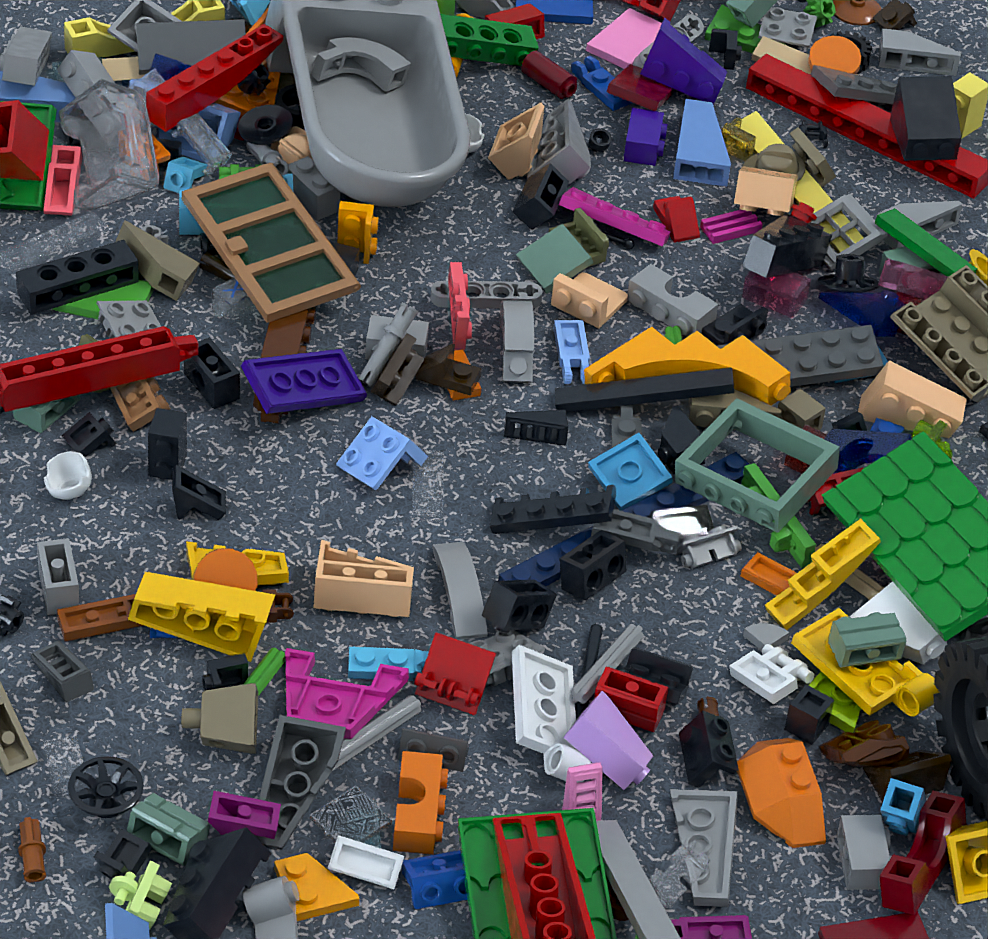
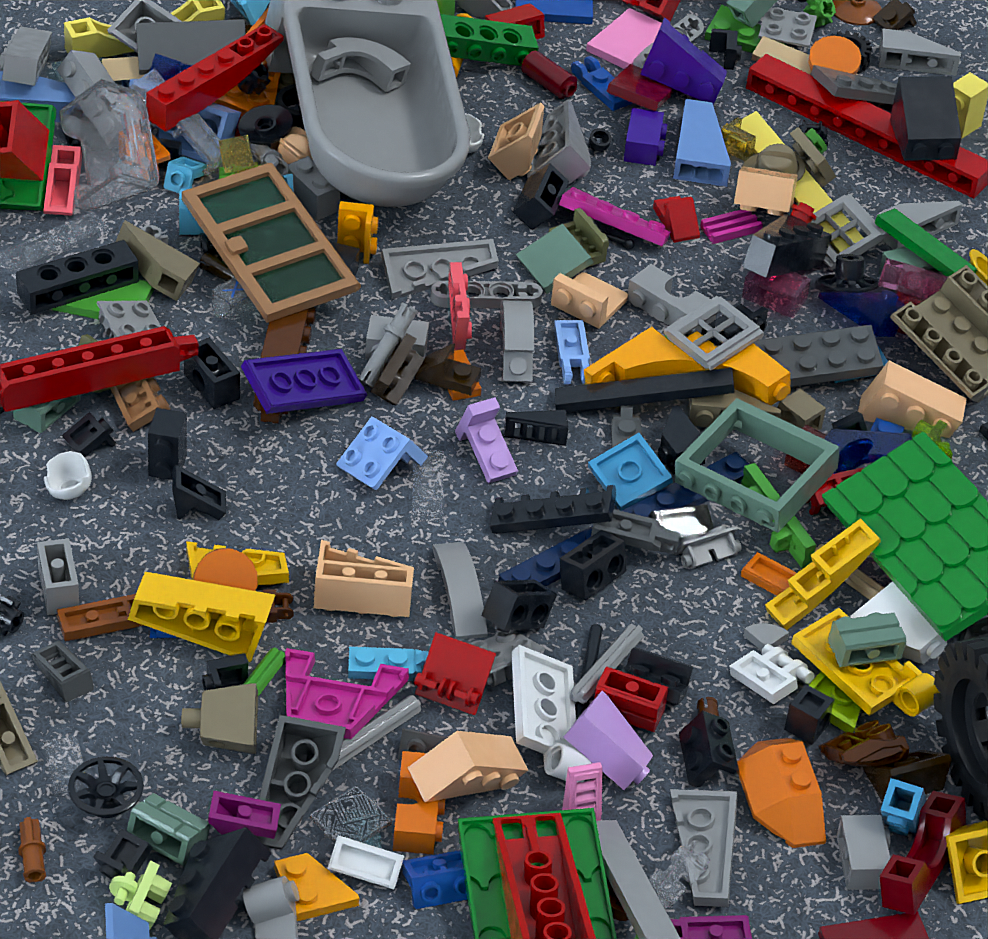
(236, 154): none -> clear yellow bracket
(419, 267): none -> light grey wing
(468, 765): none -> light nougat wedge
(486, 440): none -> lavender bracket
(728, 348): none -> light grey piece
(817, 141): none -> bright green tile

